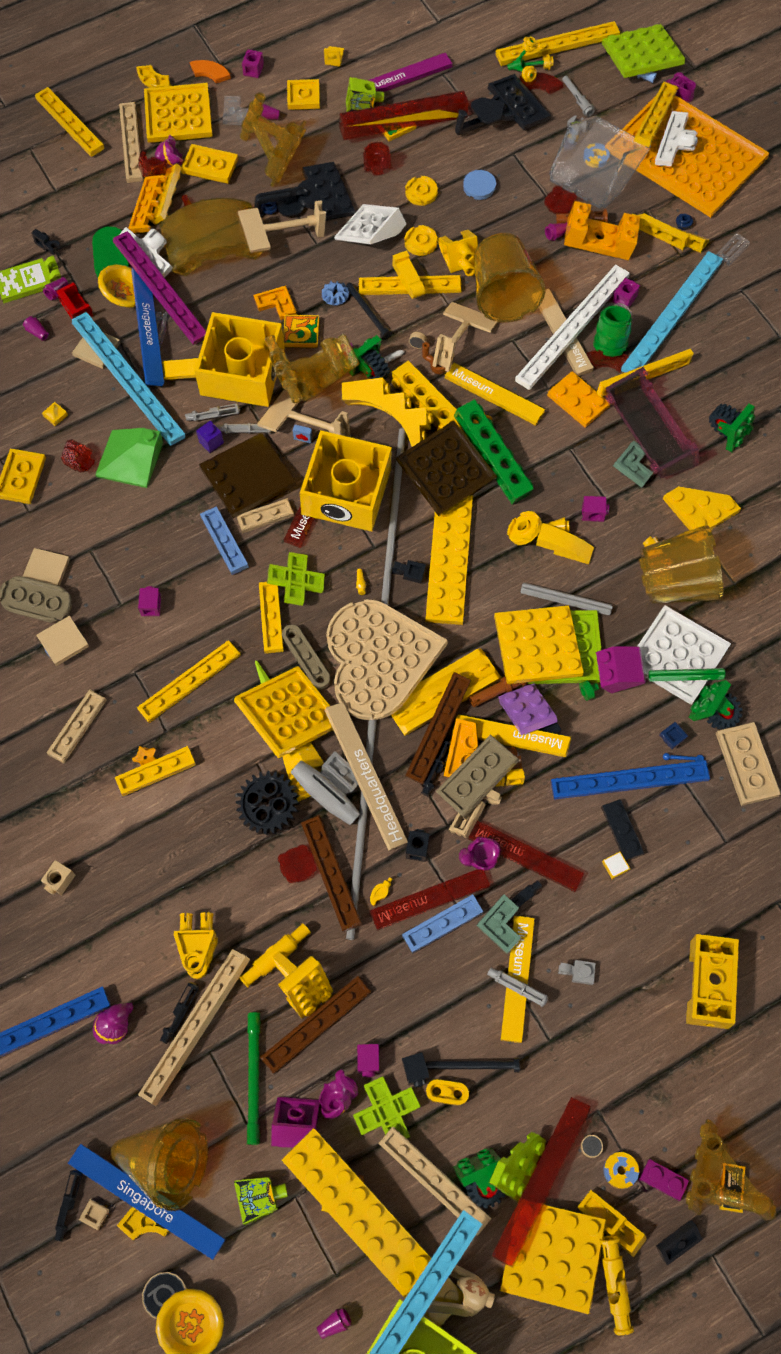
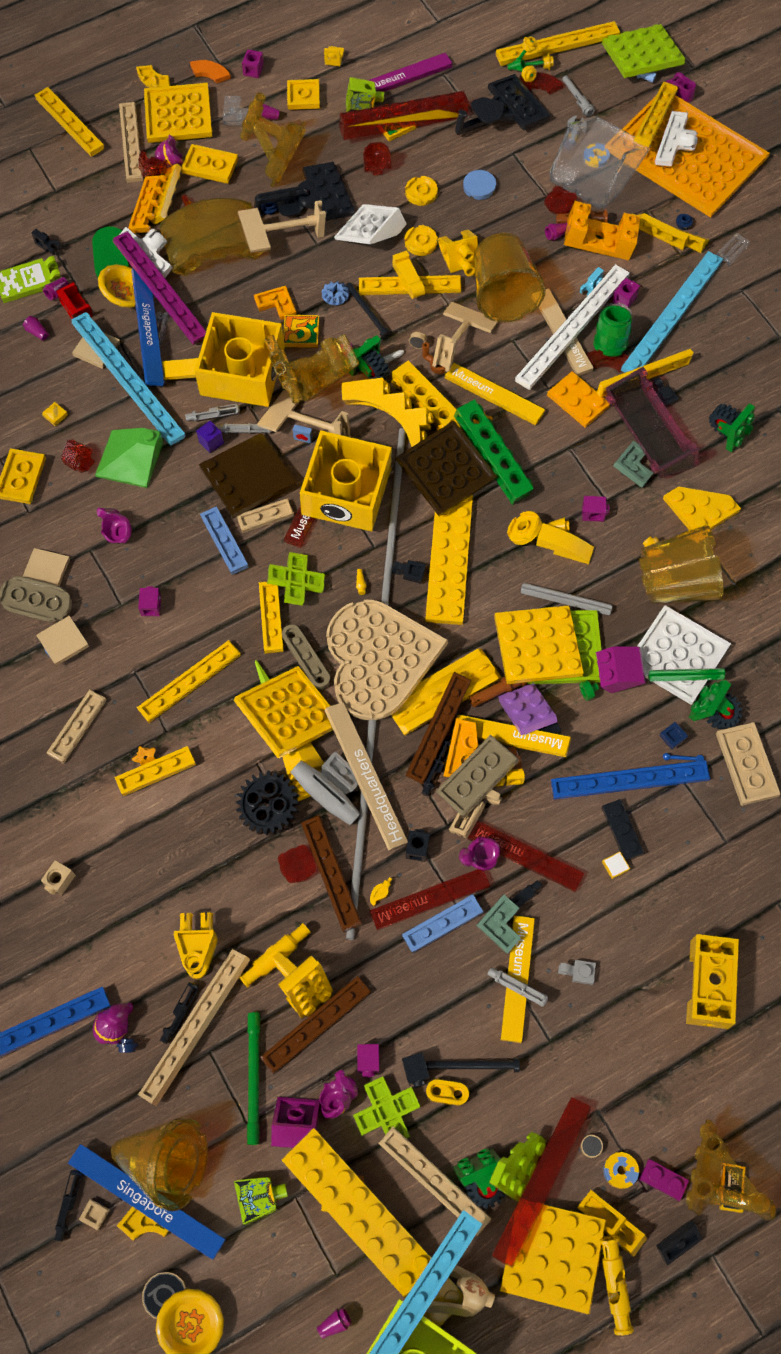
(114, 525): none -> magenta hair
(127, 1045): none -> dark blue plate
(593, 281): none -> medium azure plate
(666, 394): none -> black plate

